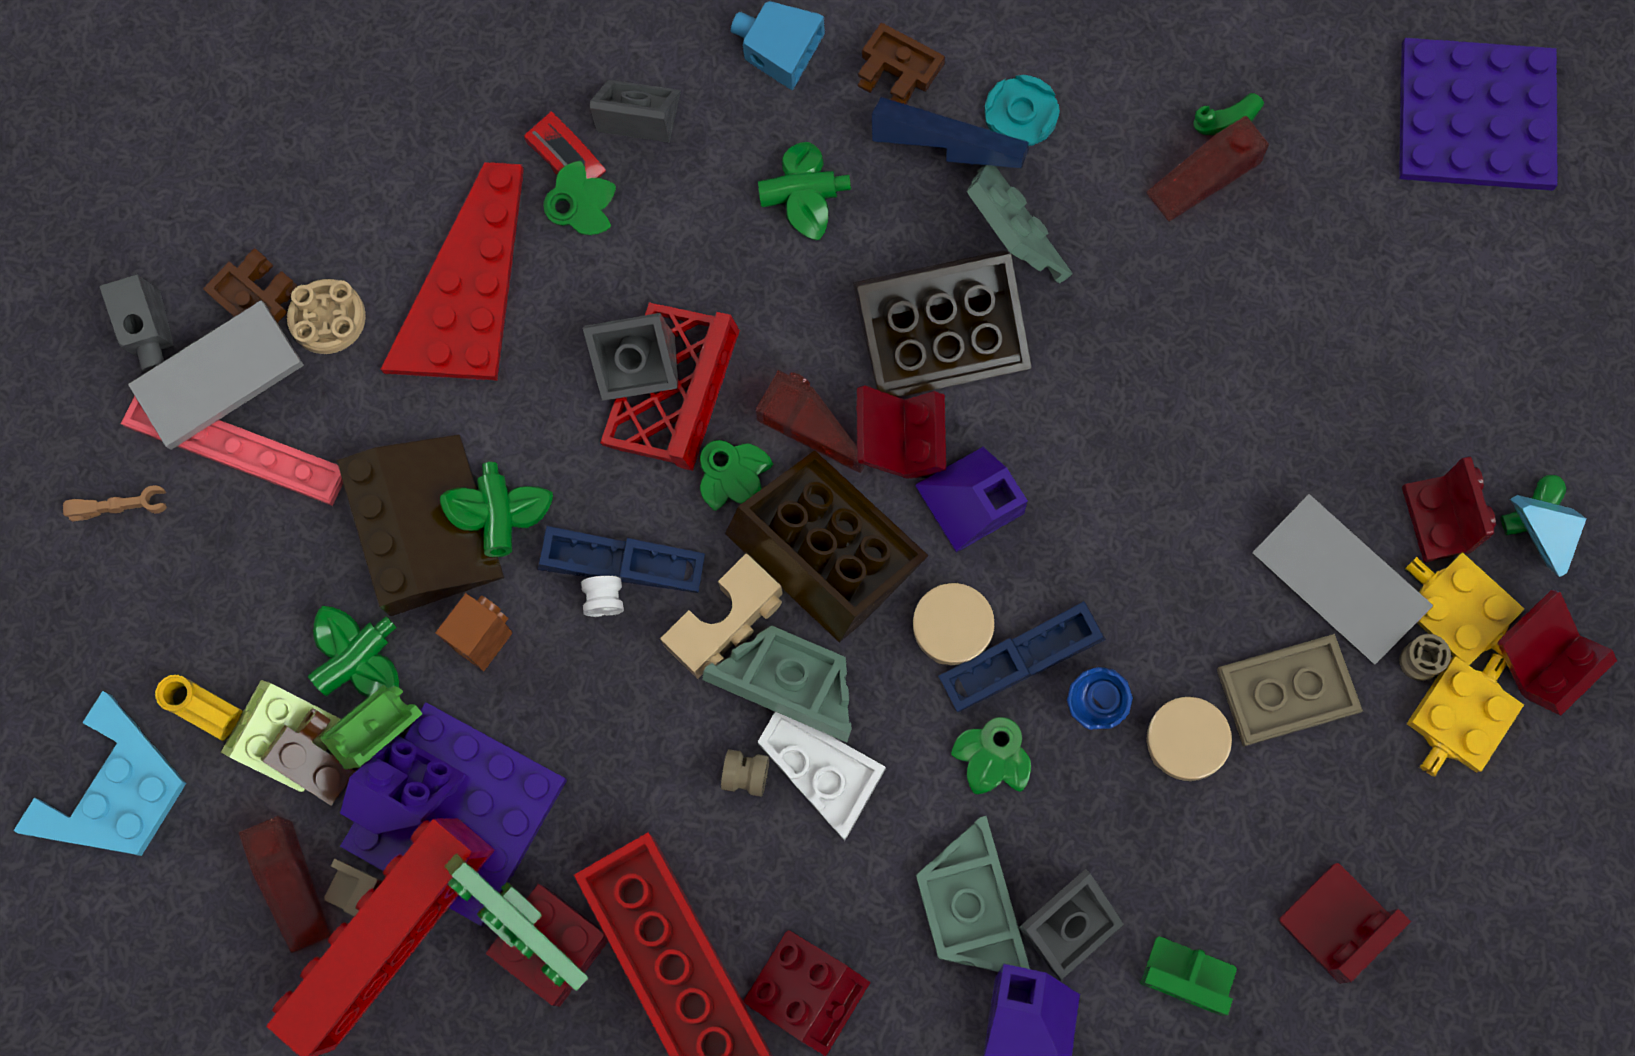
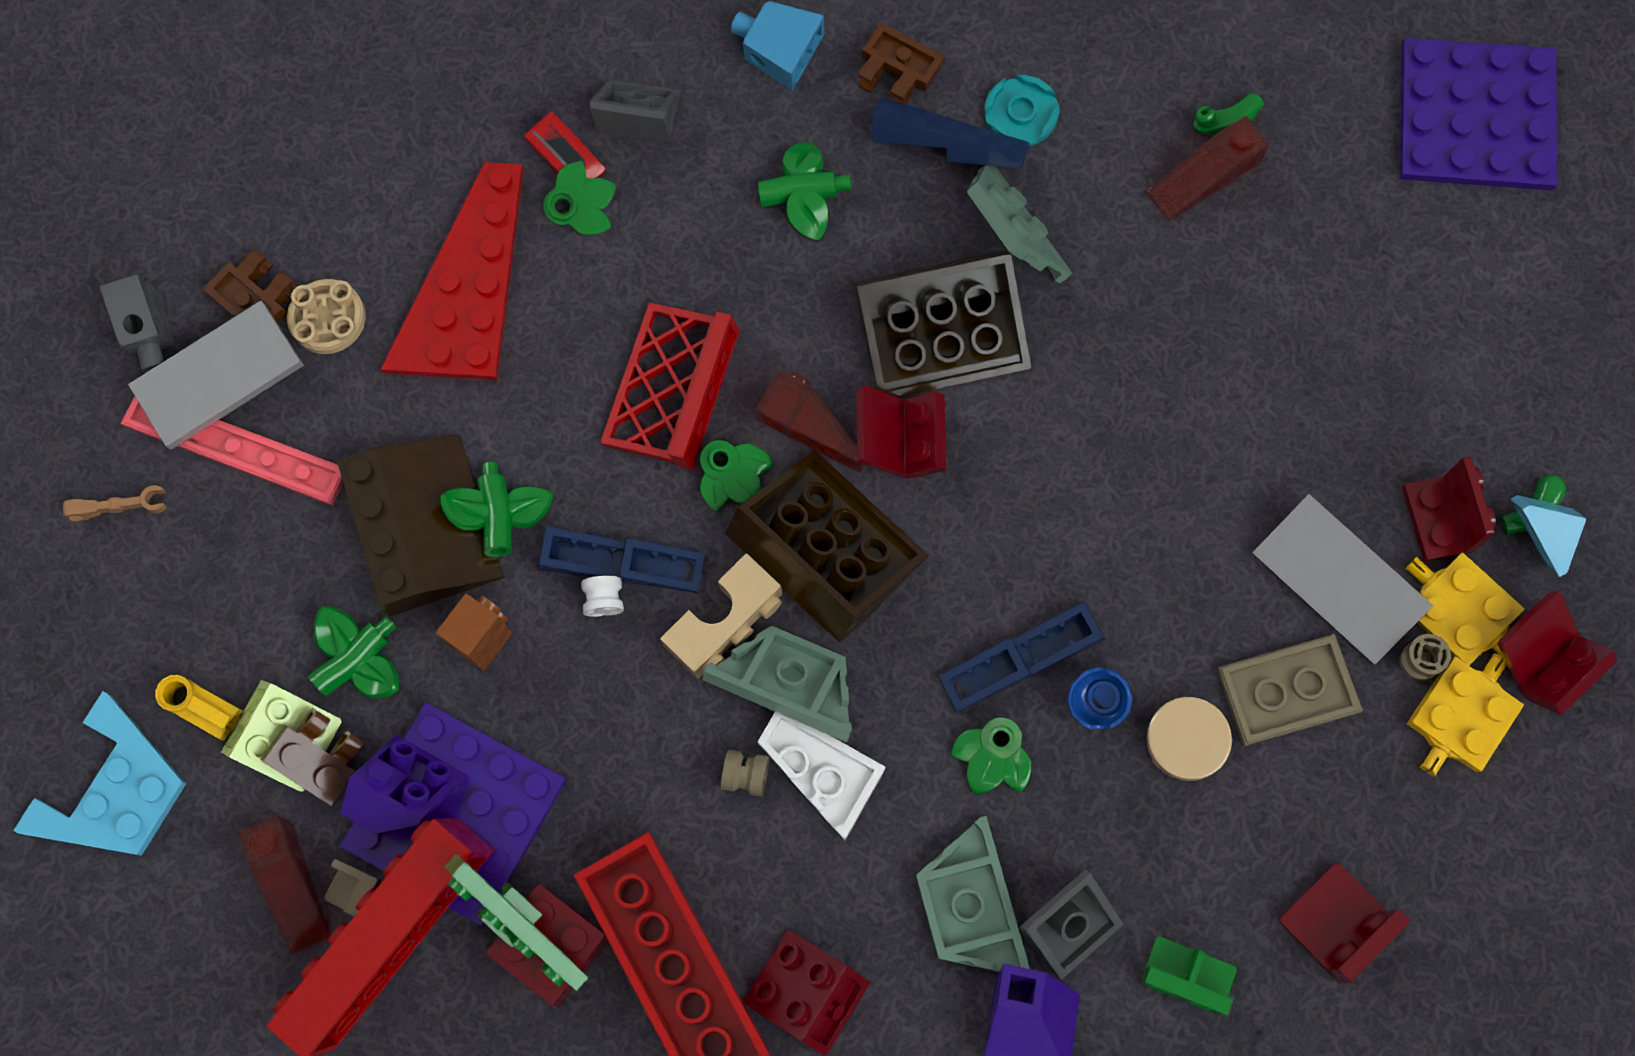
(369, 727): bright green hinge -> none
(632, 356): dark grey slope -> none
(953, 623): tan tile -> none
(972, 498): dark purple slope -> none

